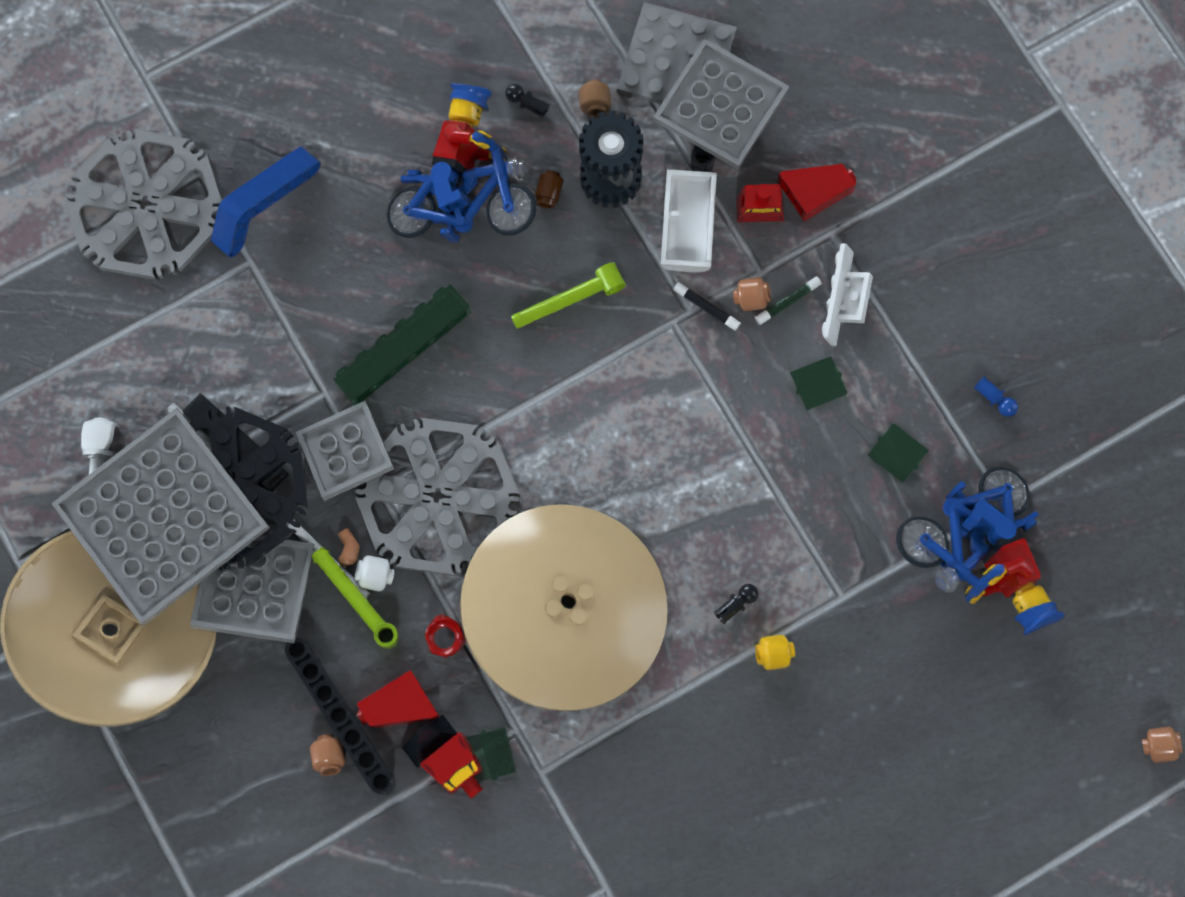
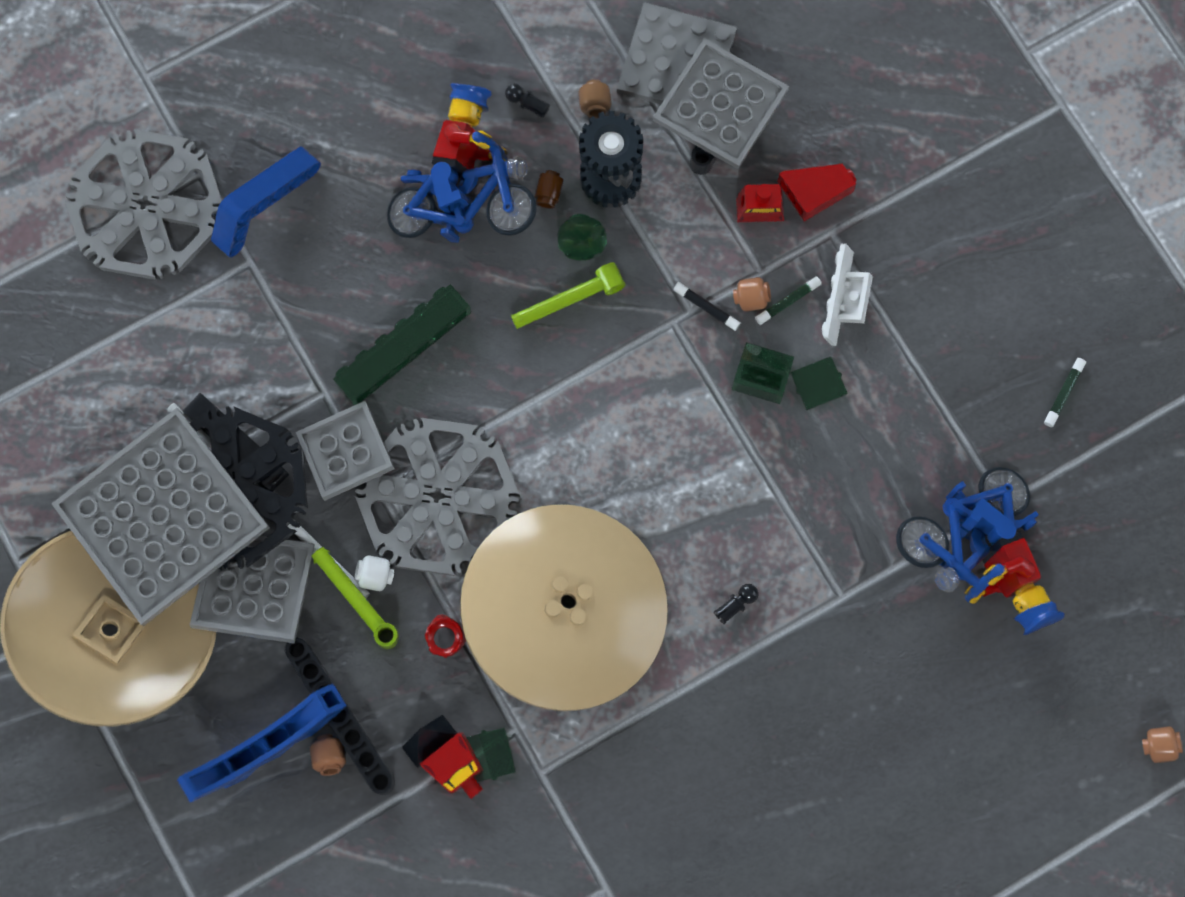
(96, 440): white piece -> none
(265, 746): none -> blue arch
(350, 550): nougat arm -> none
(397, 704): red slope -> none
(581, 237): none -> clear green tile
(688, 221): white container -> none
(762, 373): none -> clear green slope
(774, 652): yellow head -> none
(898, 452): clear green piece -> none
(1006, 406): blue pin -> none
(1065, 392): none -> clear green bar

